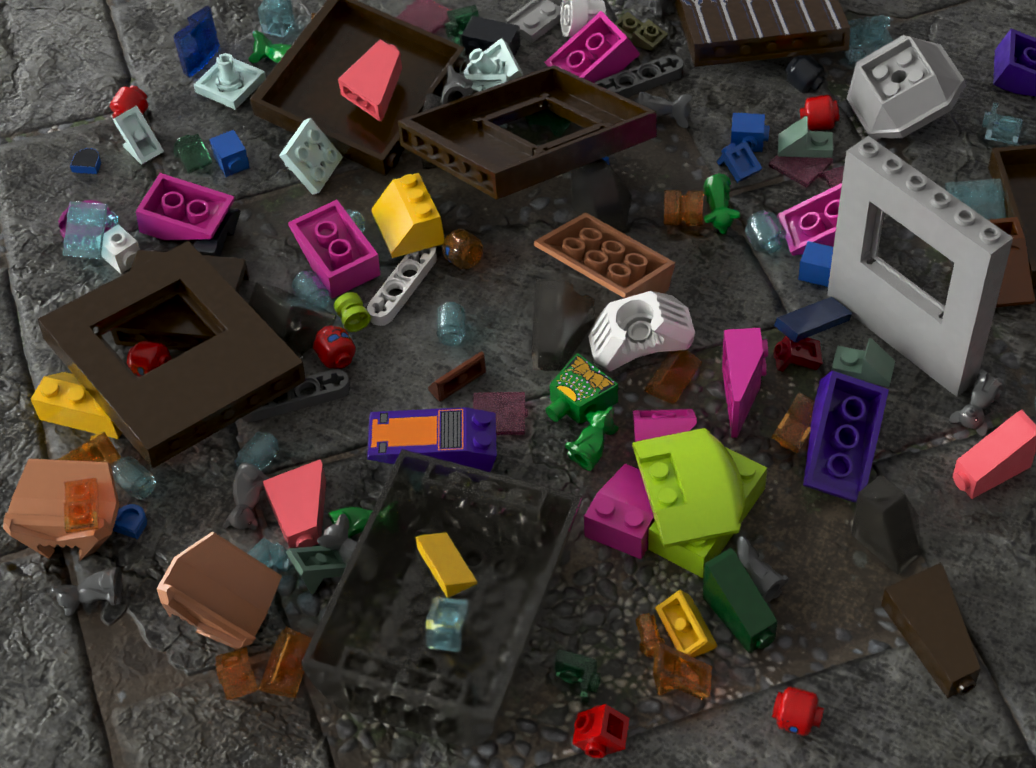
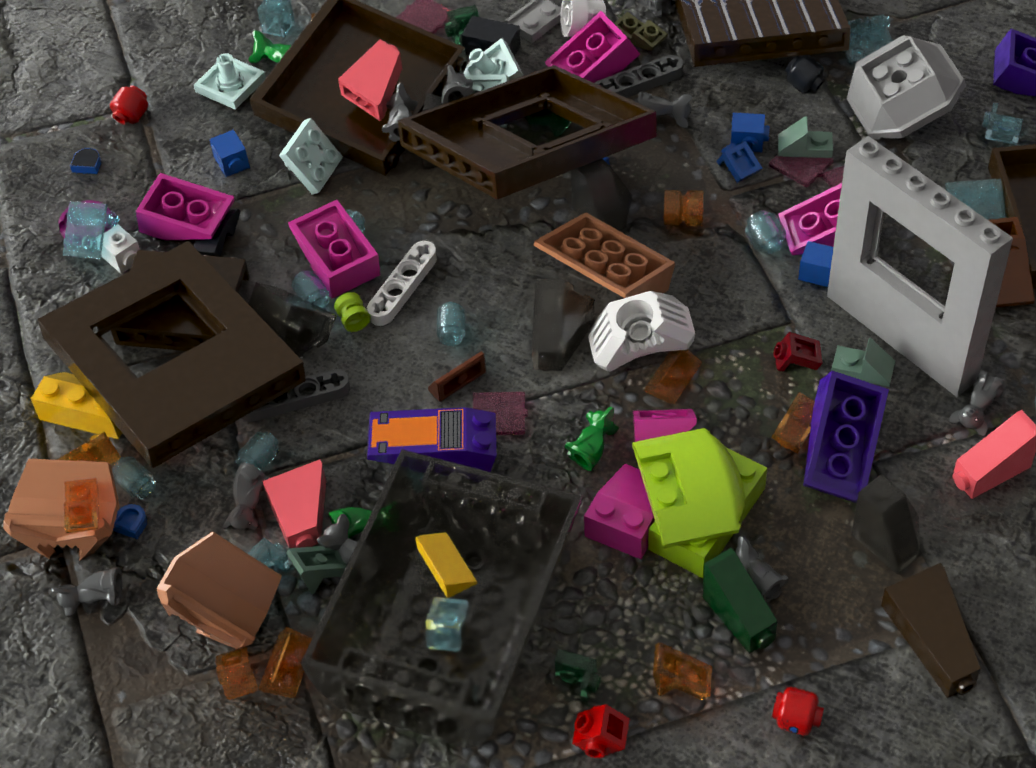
(138, 135): light aqua slope -> none
(146, 357): red head -> none
(192, 152): clear green bracket -> none
(197, 42): clear blue slope -> none
(334, 347): red head -> none
(401, 108): none -> dark grey animal
(408, 216): yellow slope -> none
(462, 249): clear orange head -> none
(580, 389): green torso -> none
(648, 634): clear orange pin -> none
(685, 625): yellow slope -> none
(717, 192): green animal -> none
(742, 371): dark pink slope -> none
(813, 319): dark blue tile -> none
(821, 112): red head -> none

